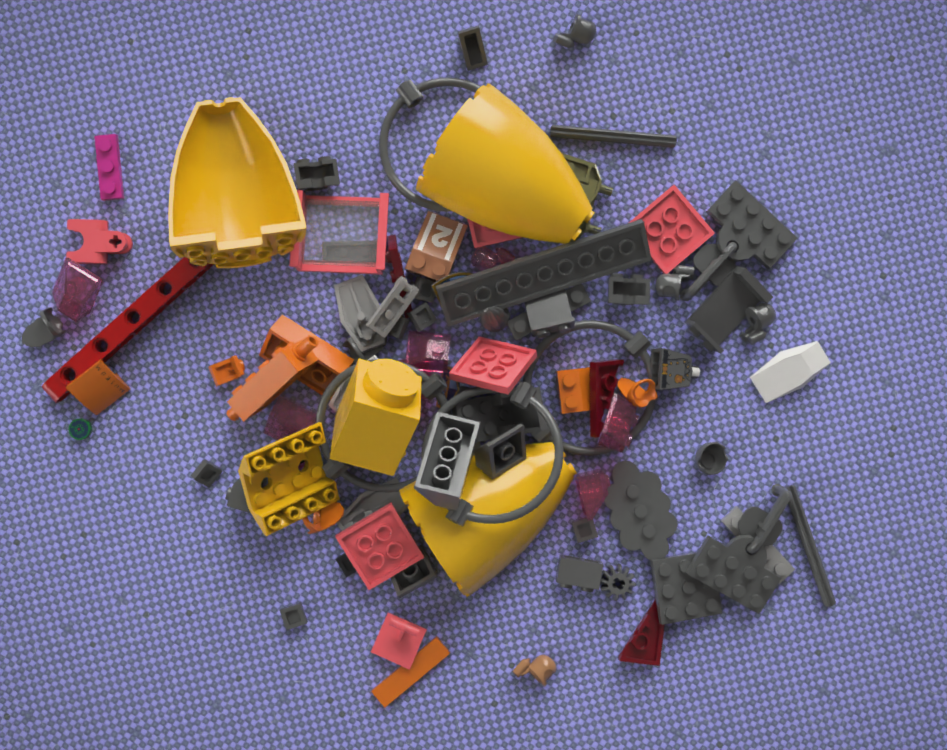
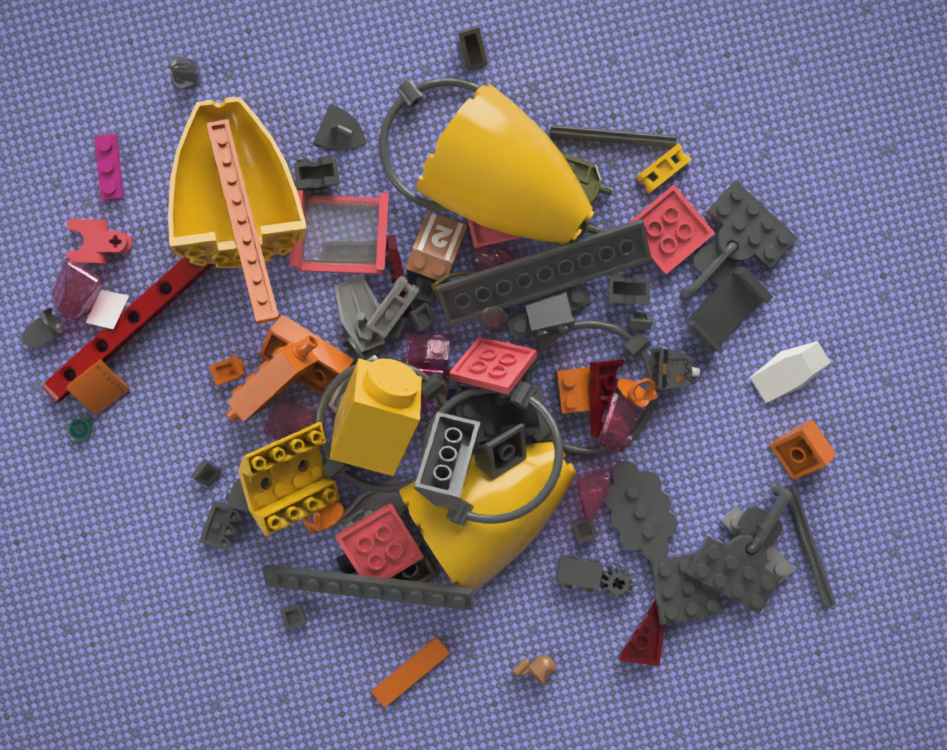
(107, 309): none -> white sticker
(184, 69): none -> dark grey piece
(219, 525): none -> dark grey plate
(242, 222): none -> orange plate
(339, 130): none -> dark grey shield
(369, 587): none -> dark grey plate
(398, 640): coral plate -> none
(580, 31): dark grey piece -> none
(640, 320): none -> dark grey plate
(663, 168): none -> yellow plate
(670, 284): dark grey piece -> none
(711, 458): dark grey hair -> none
(758, 318): dark grey piece -> none
(803, 449): none -> orange slope

